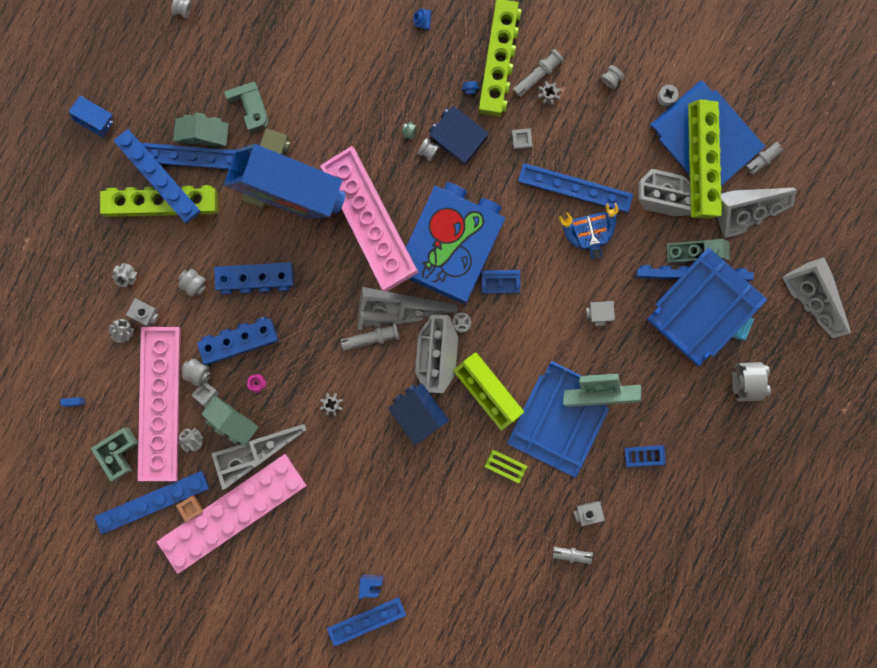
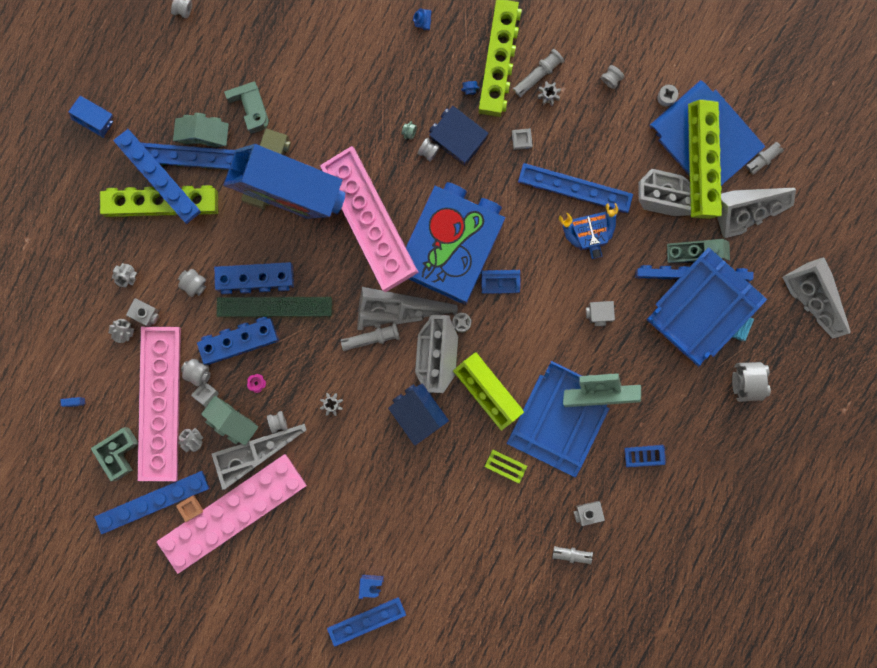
(274, 306): none -> clear green plate
(277, 422): none -> light grey wheel

